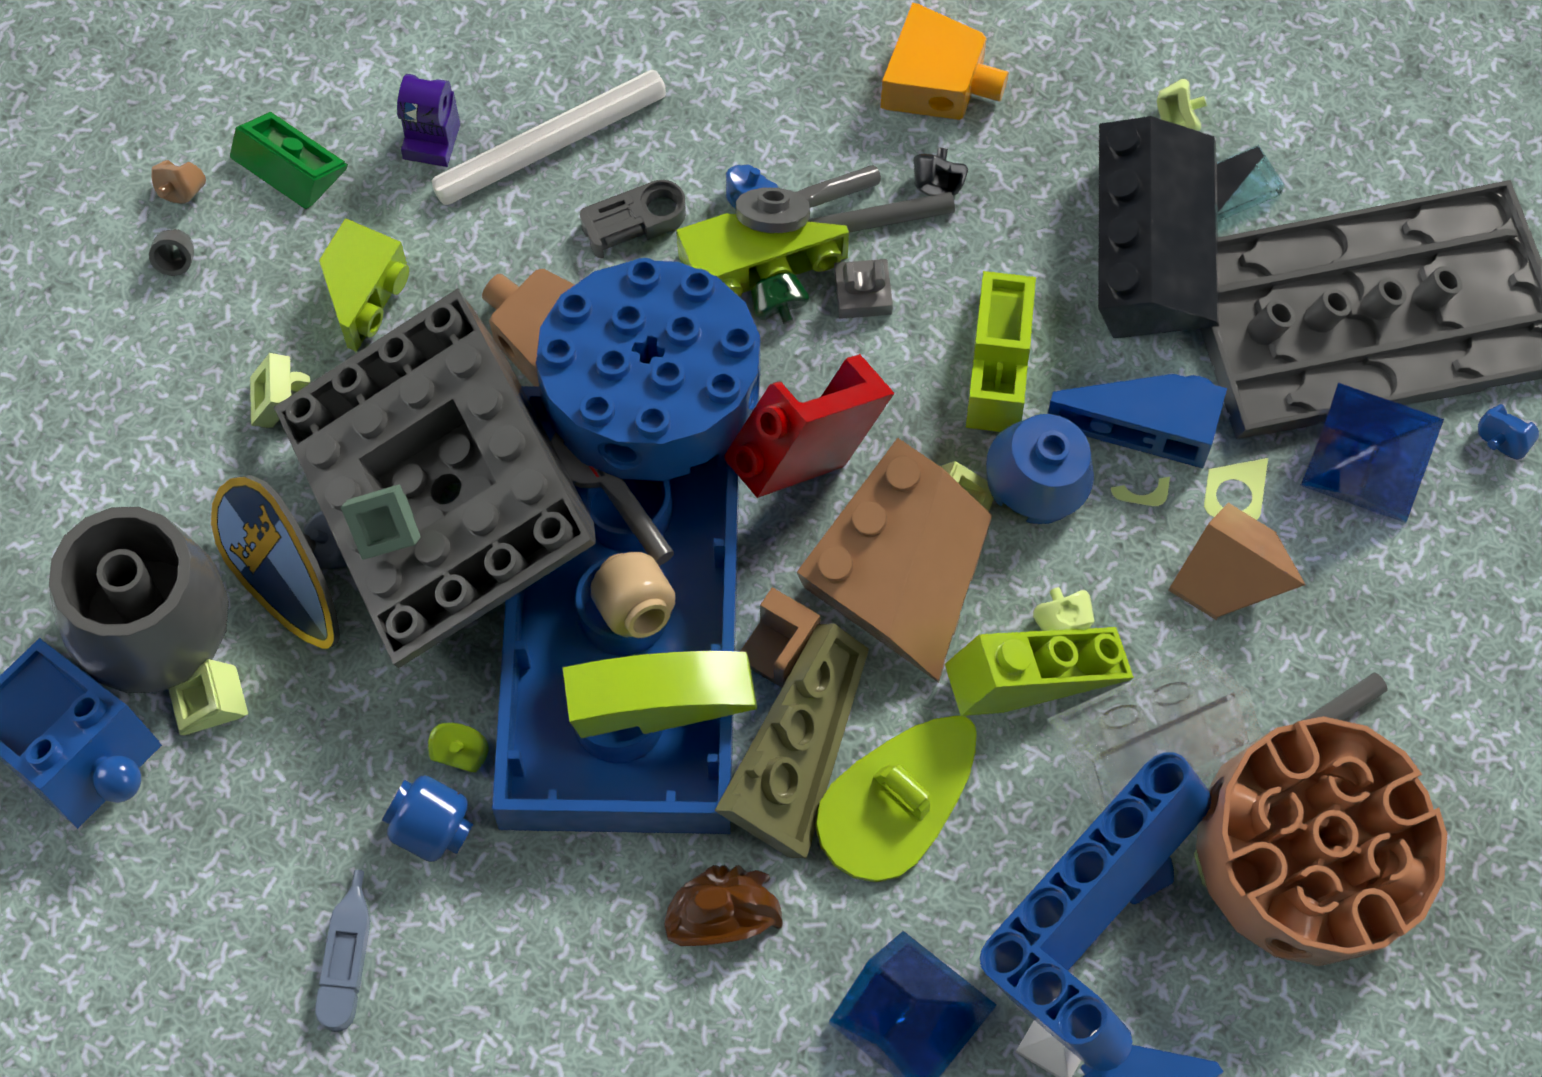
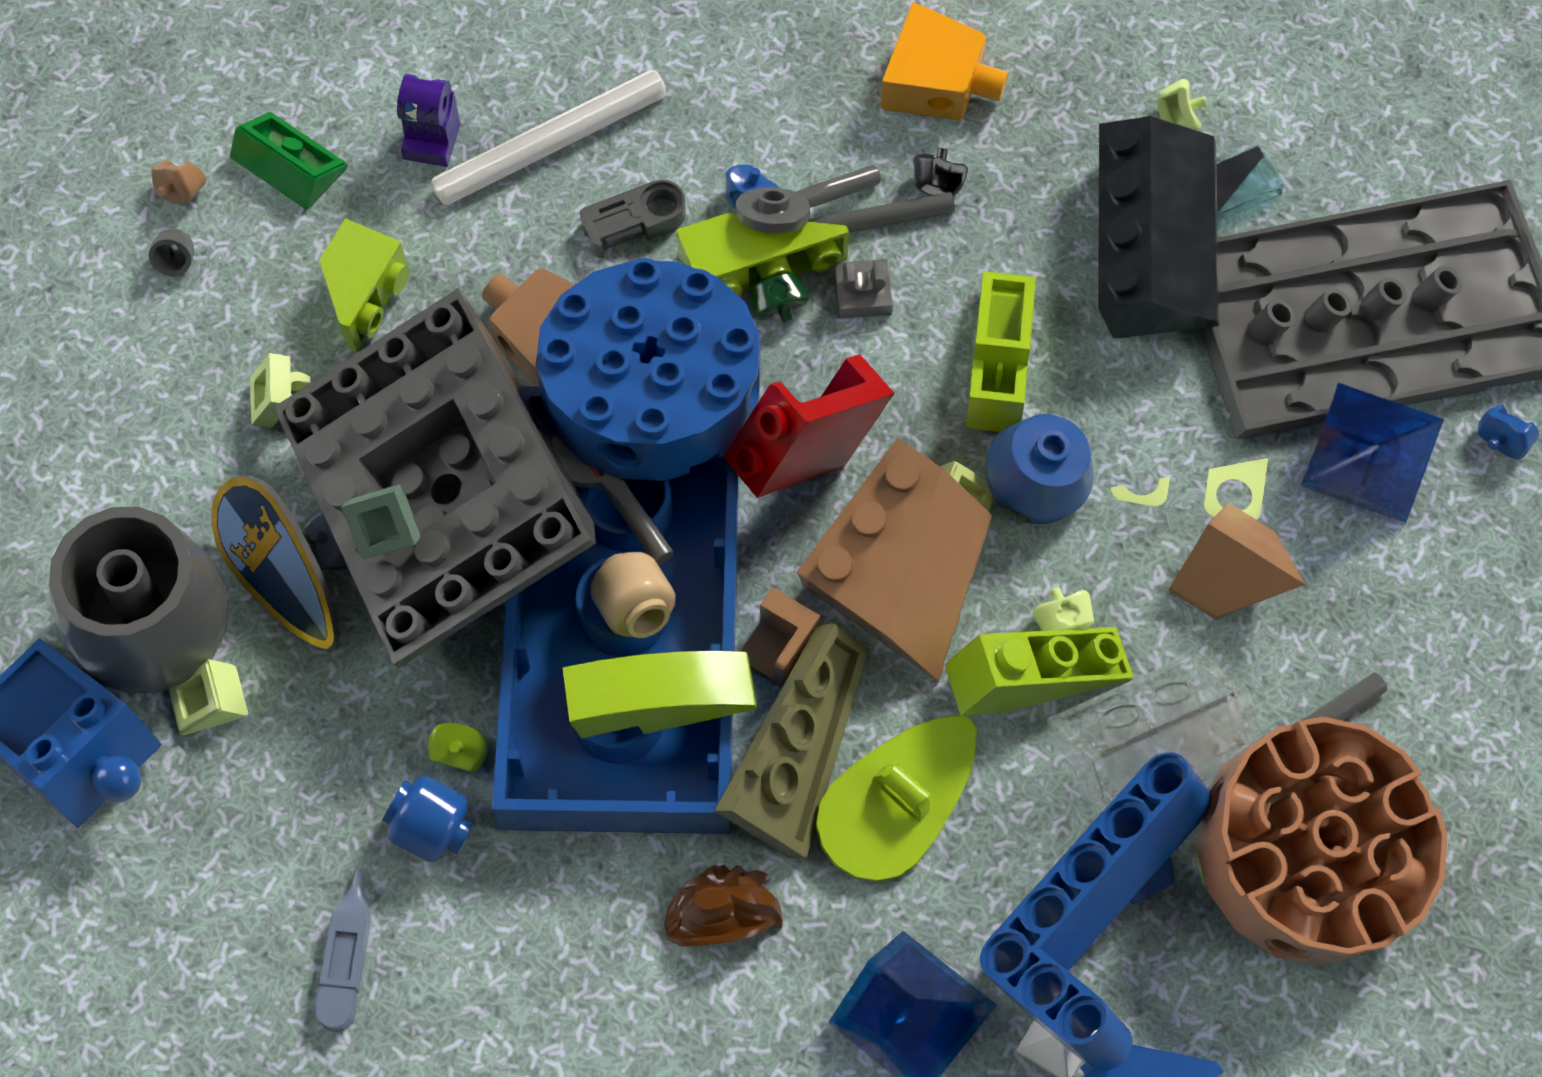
(1152, 415): blue slope -> none

